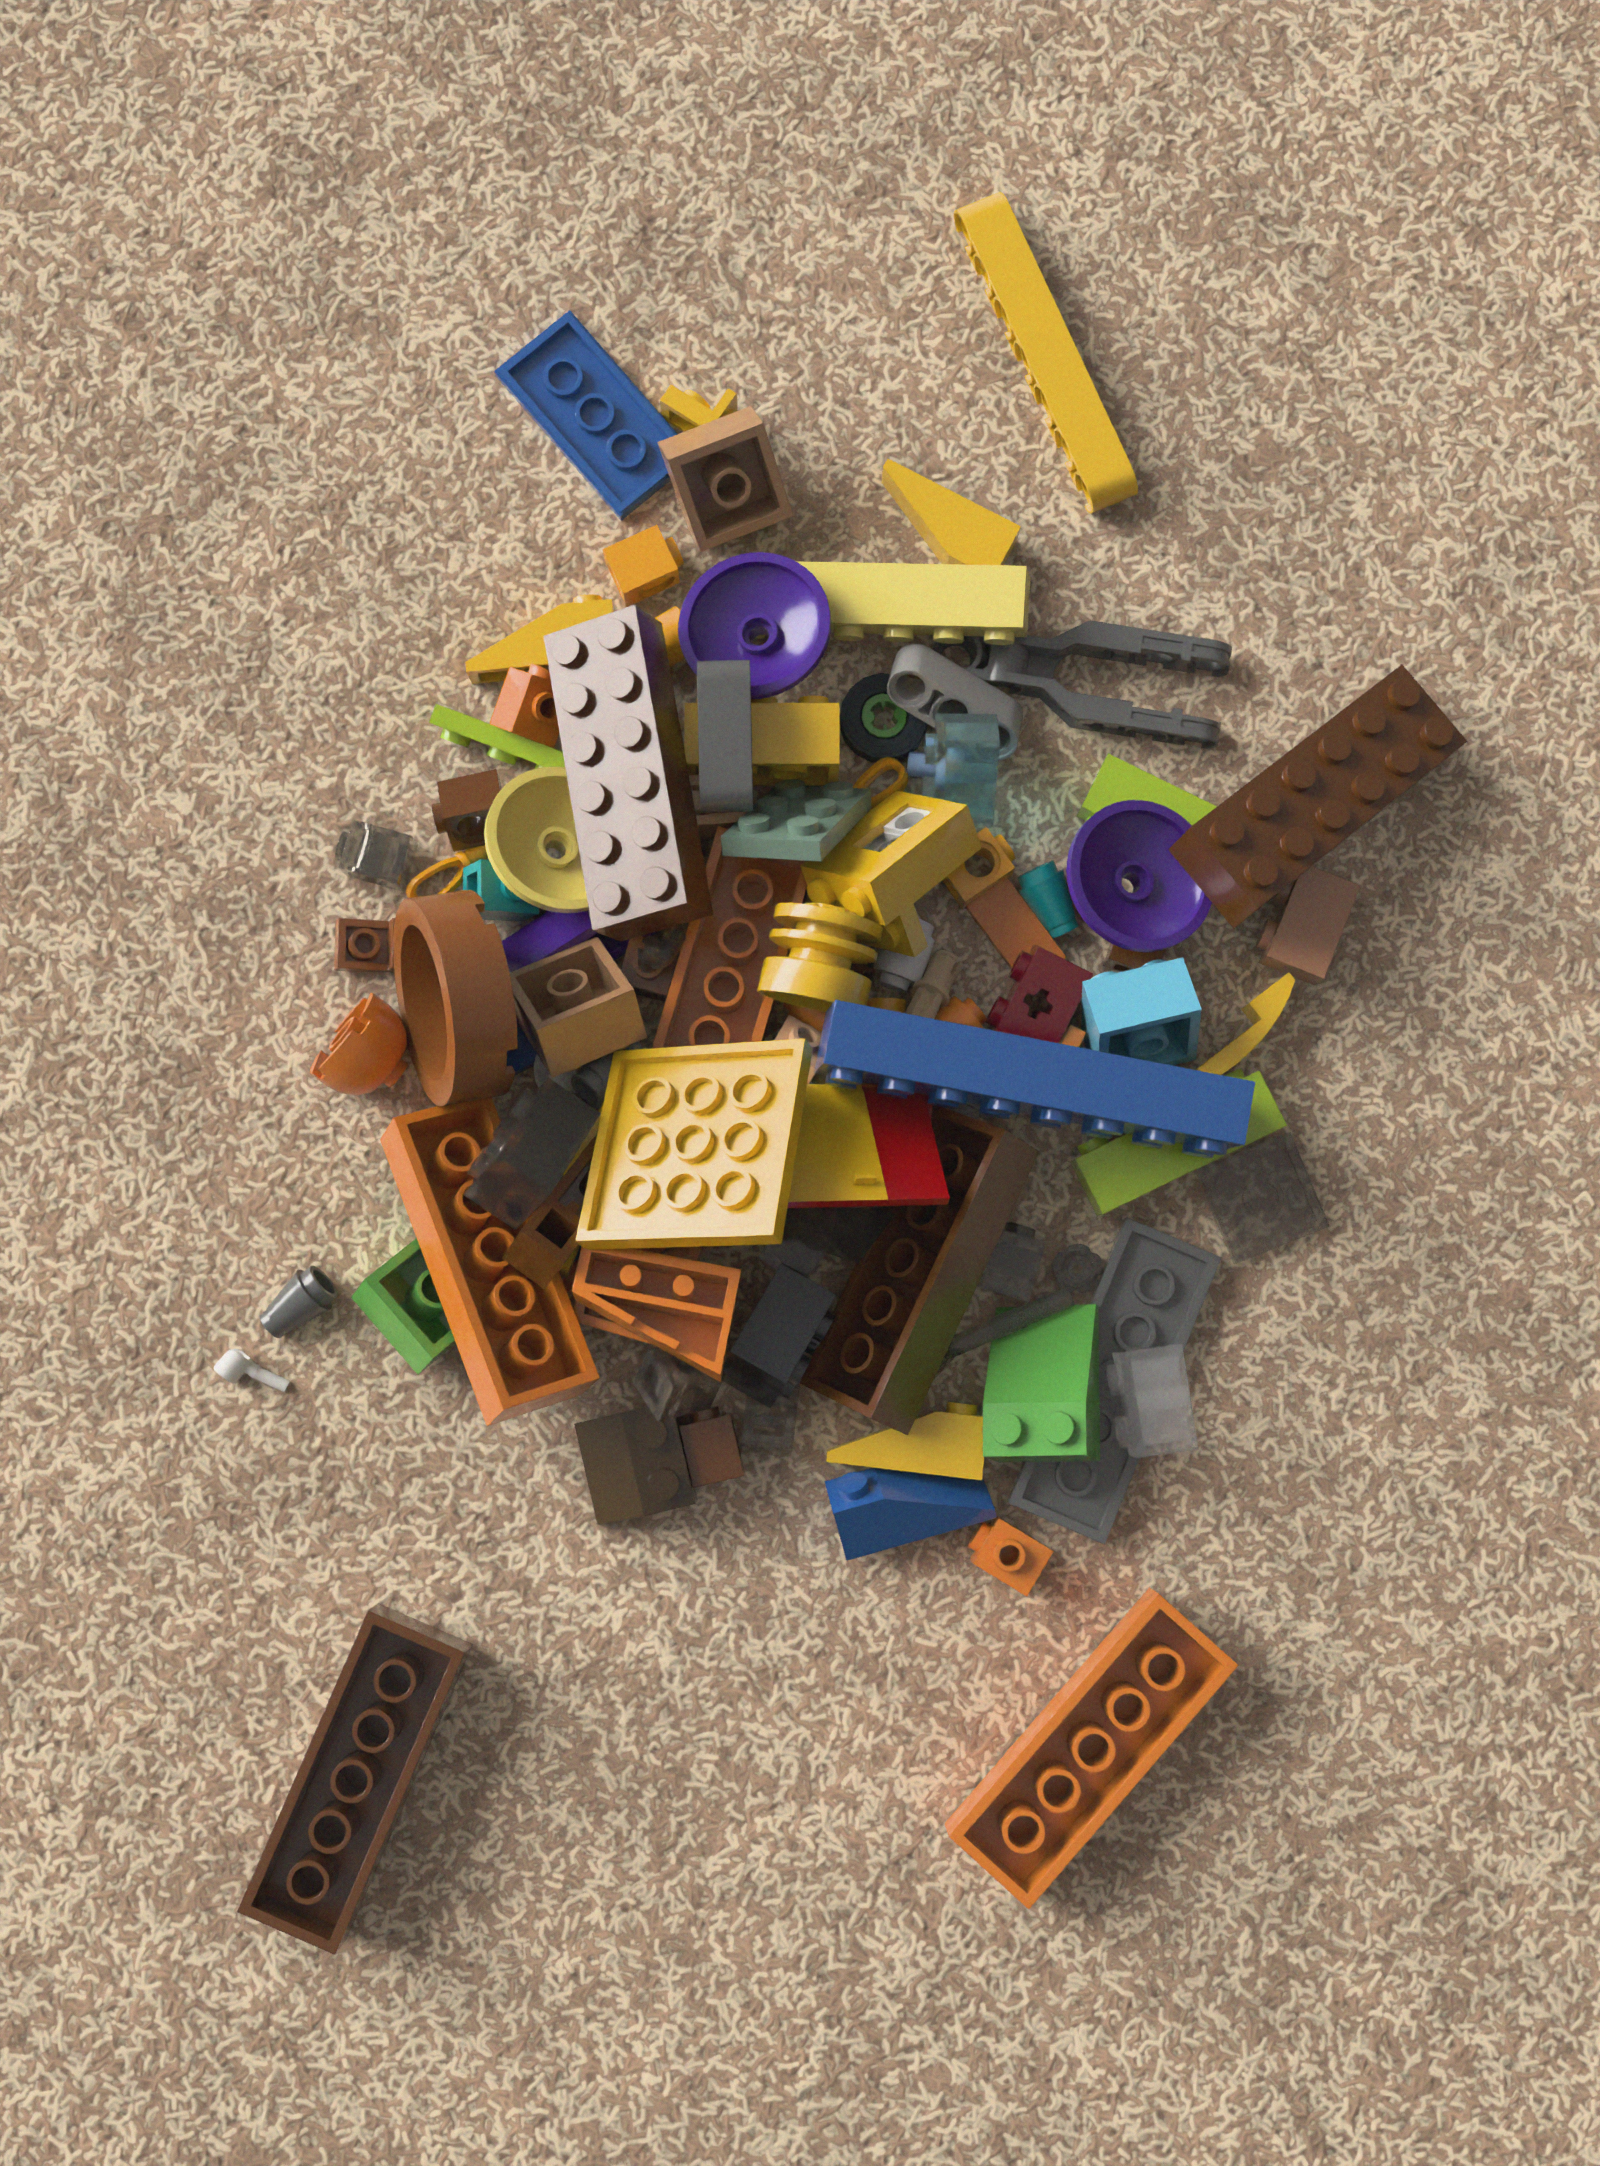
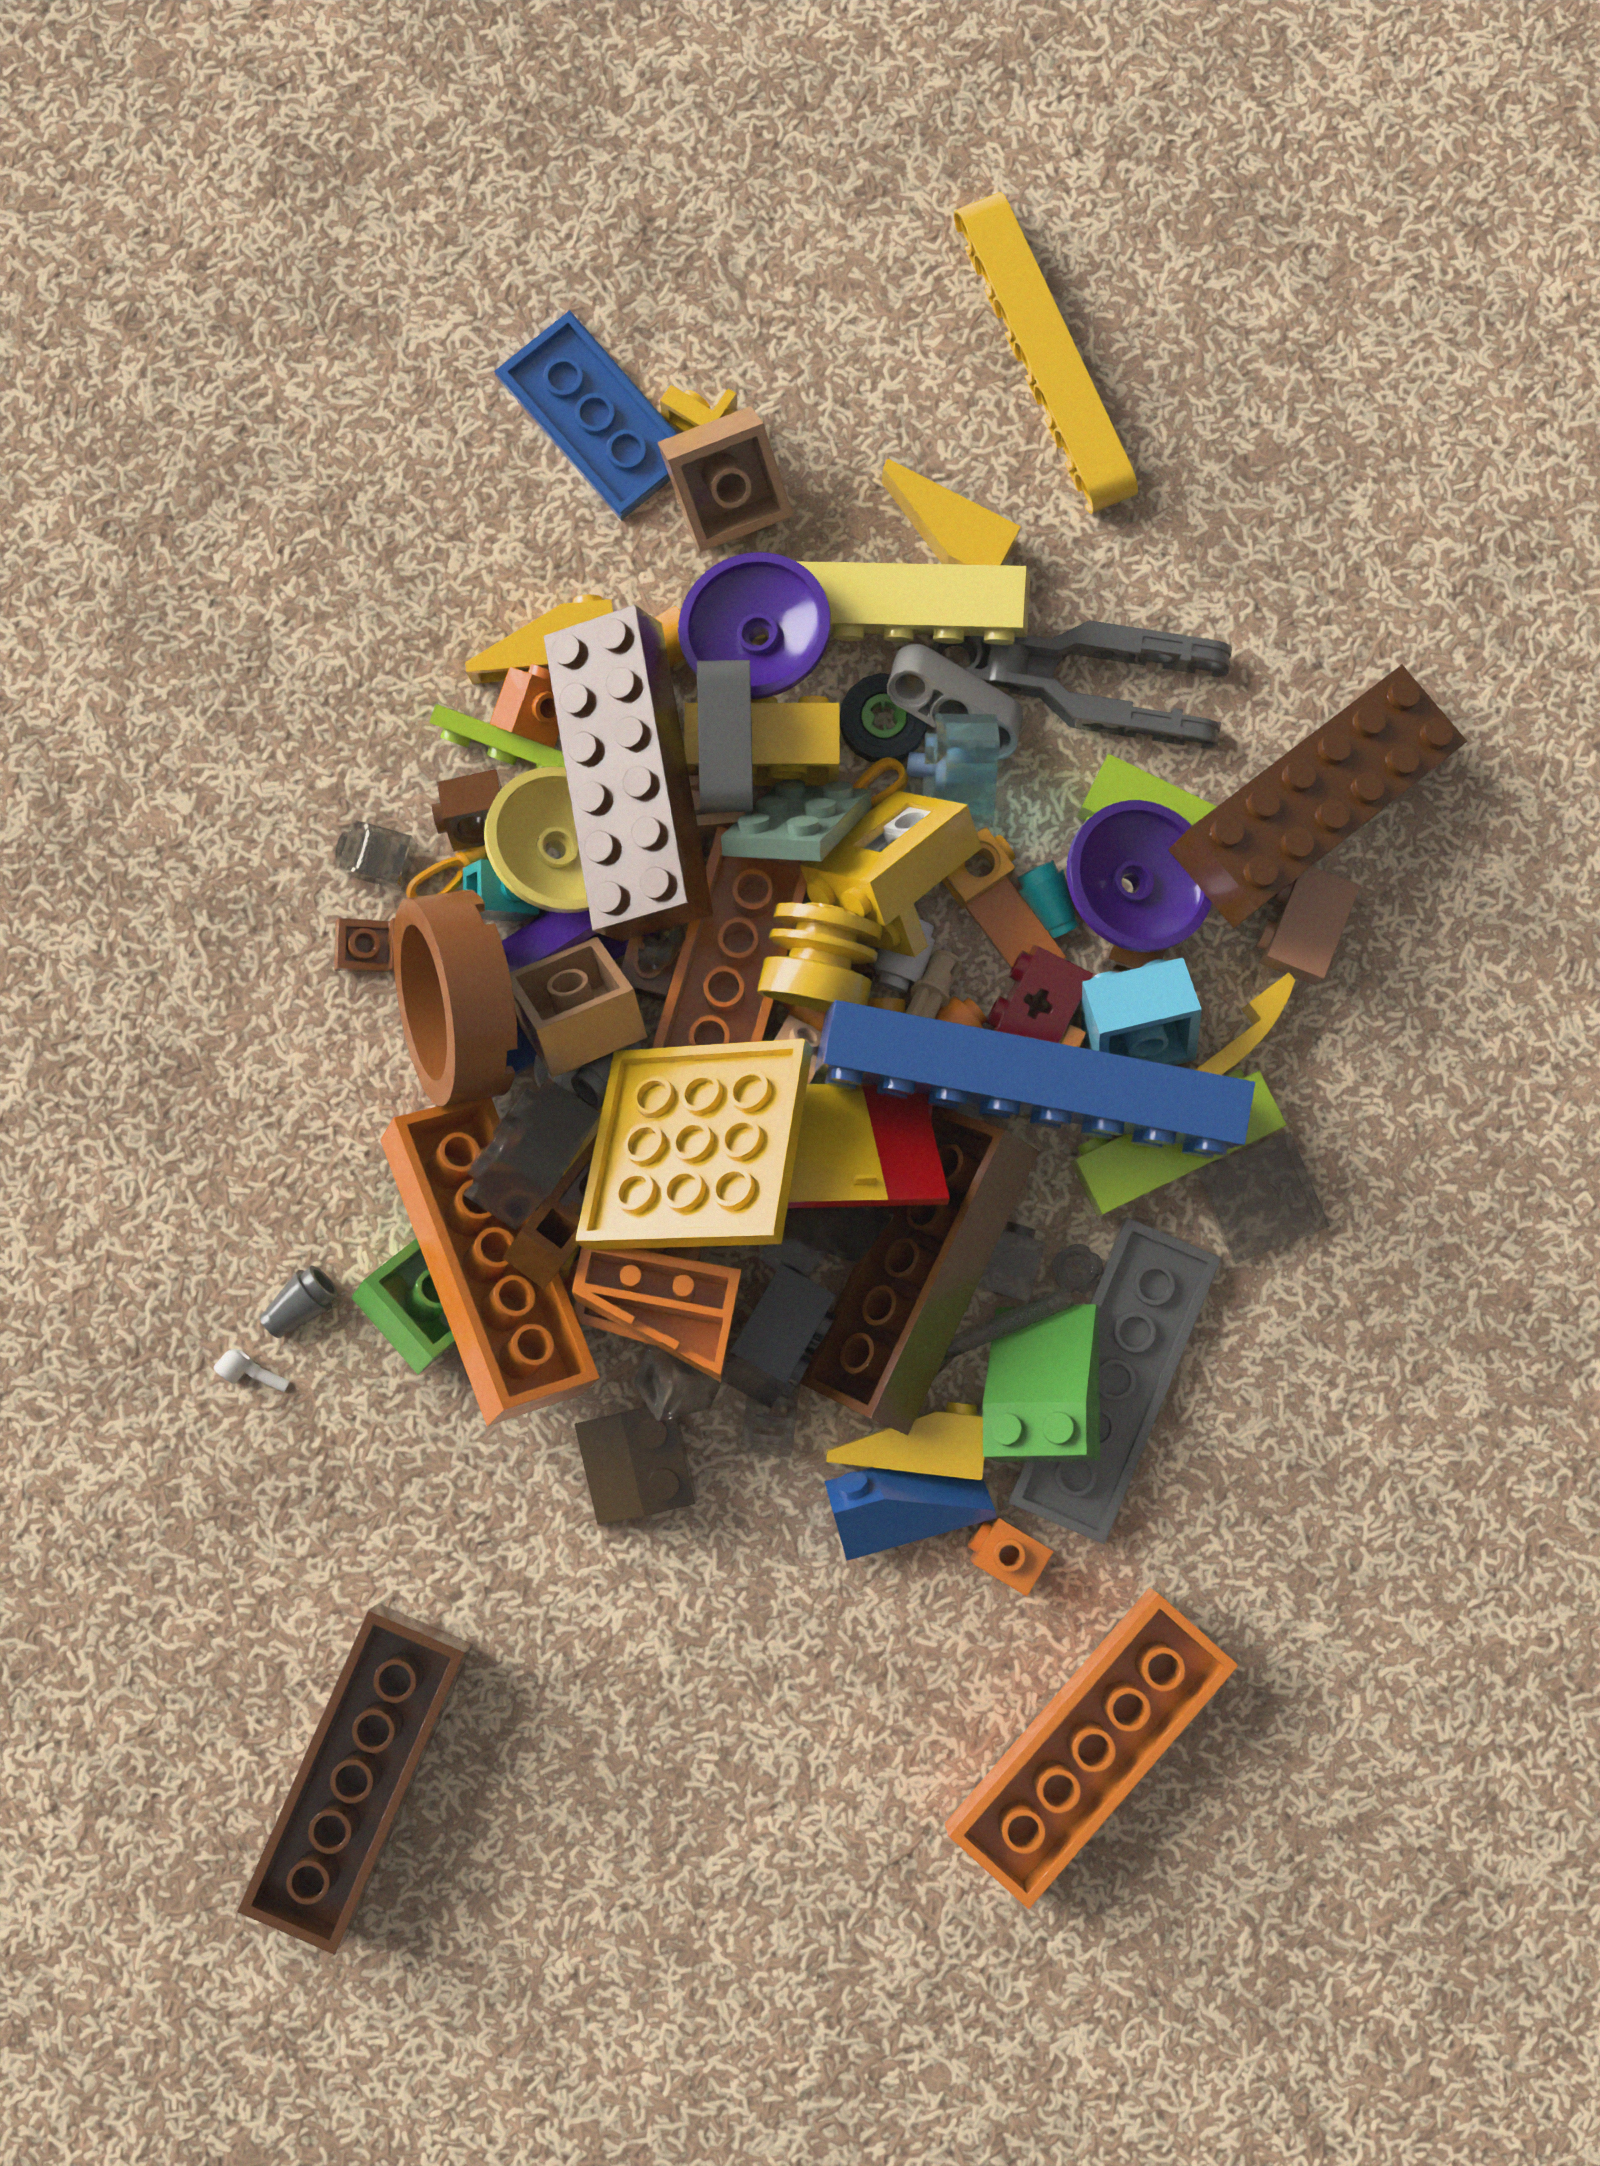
(364, 1050): orange cylinder -> none
(643, 564): light orange brick -> none
(711, 1447): reddish brown brick -> none
(1153, 1401): clear brick -> none

